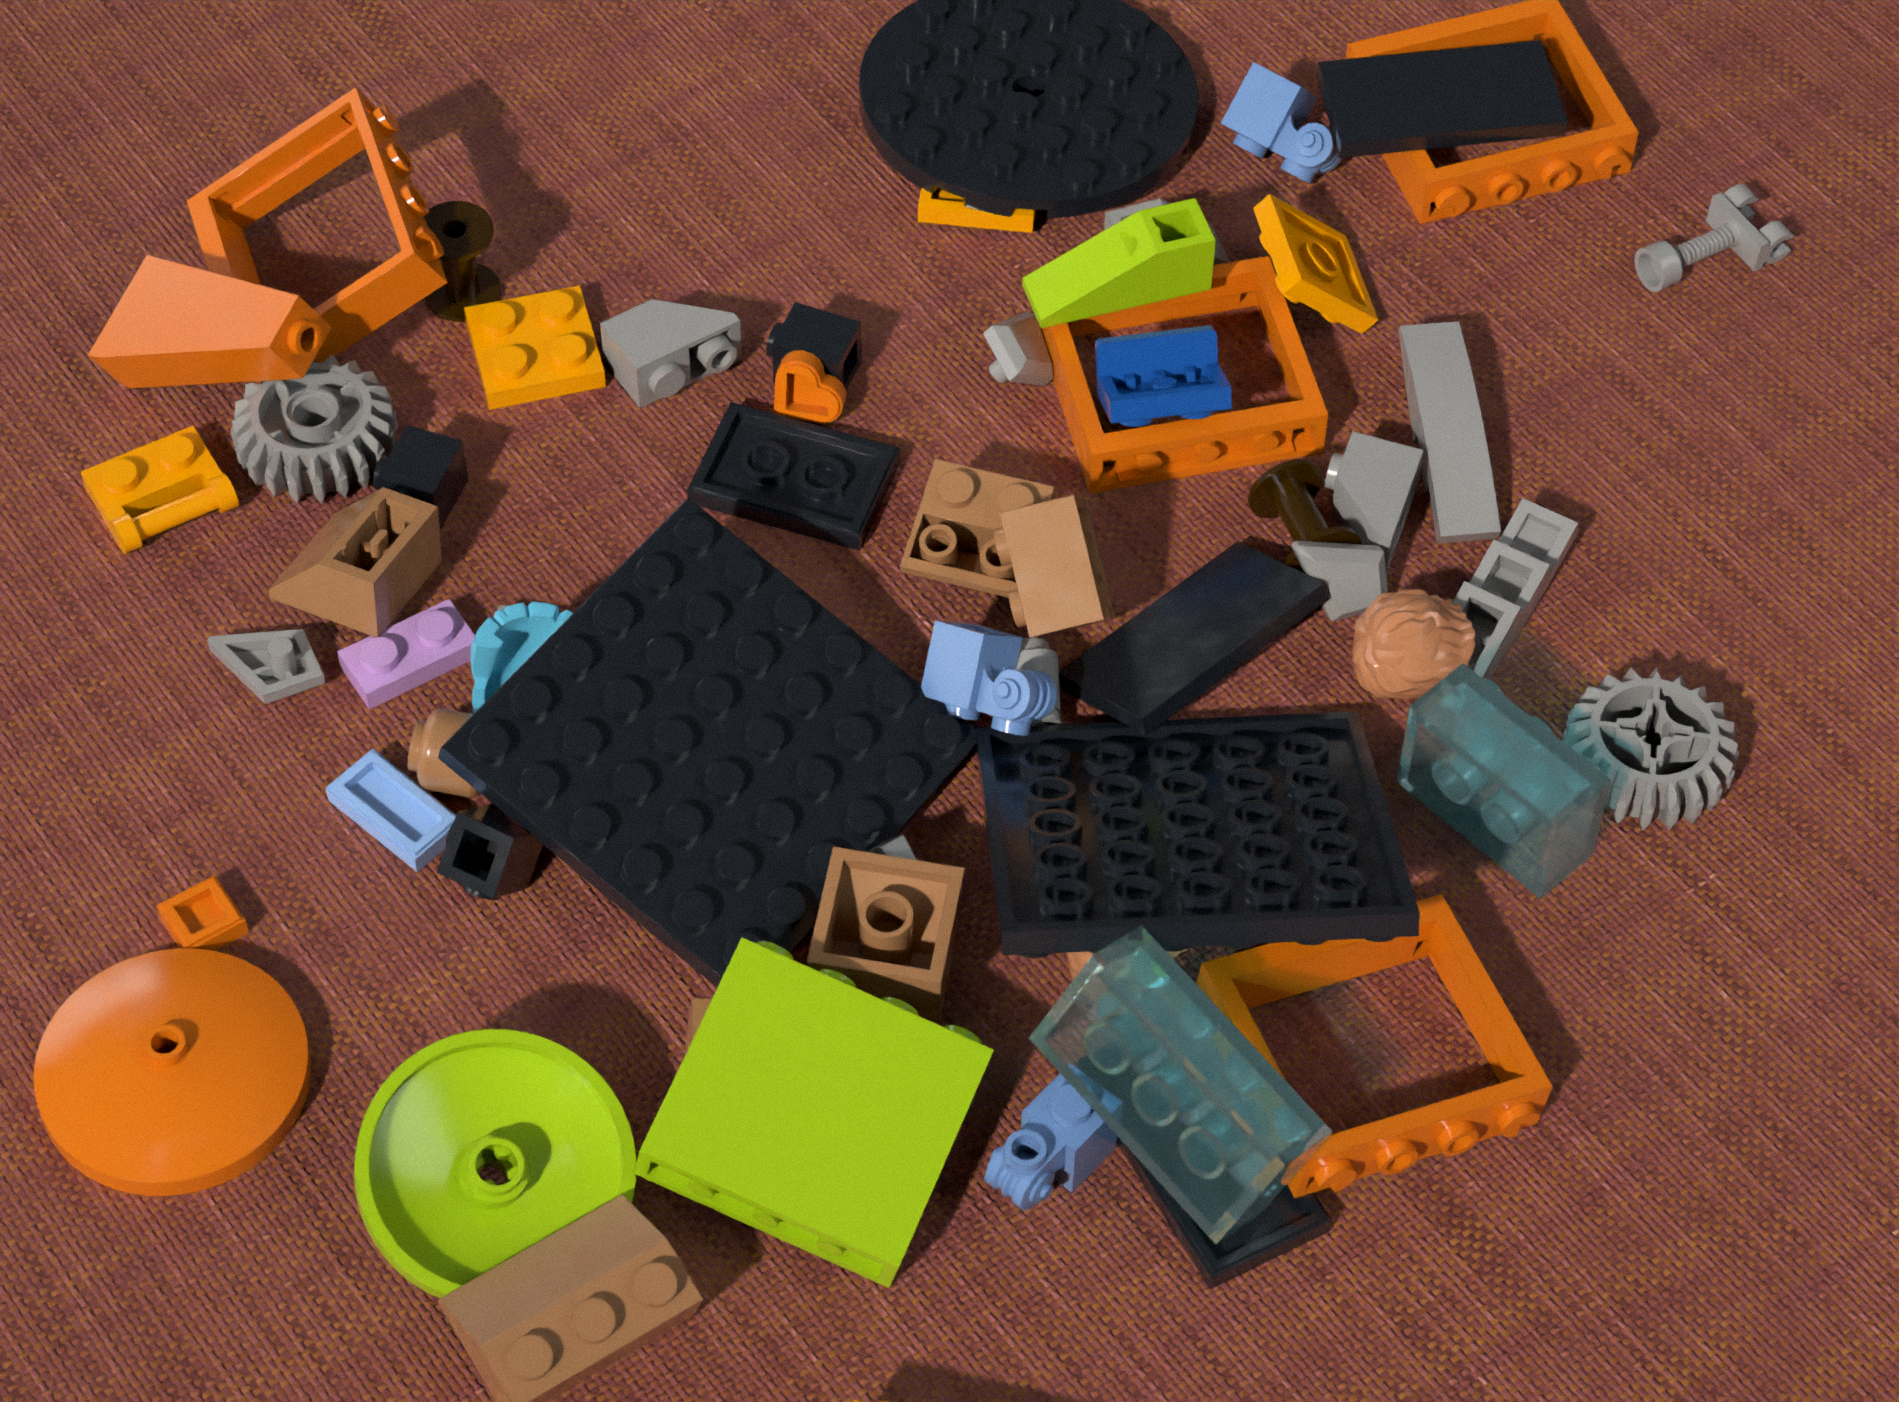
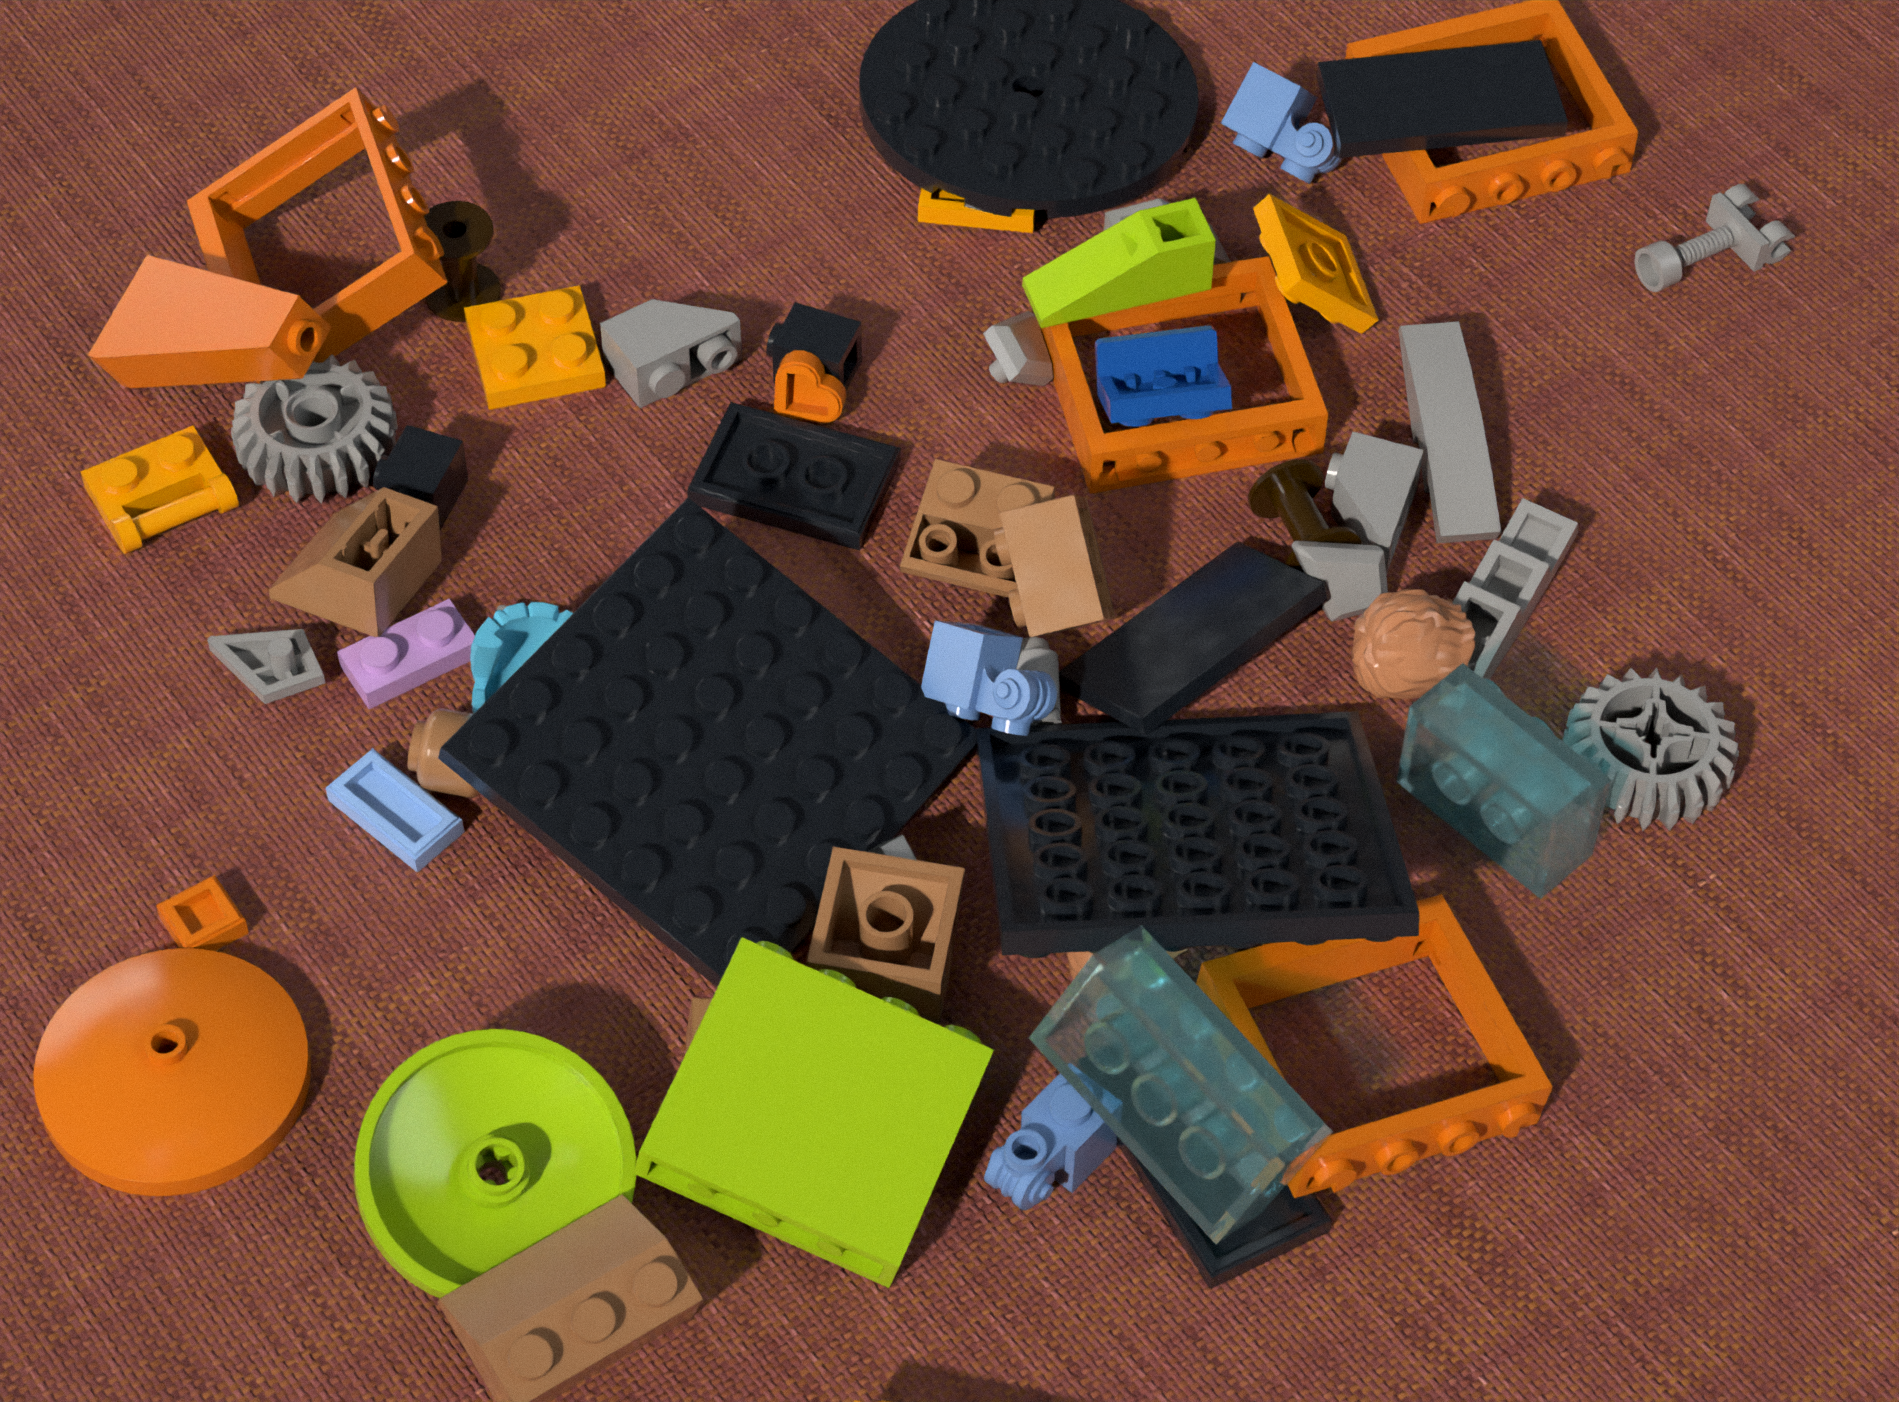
(489, 853): black brick -> none

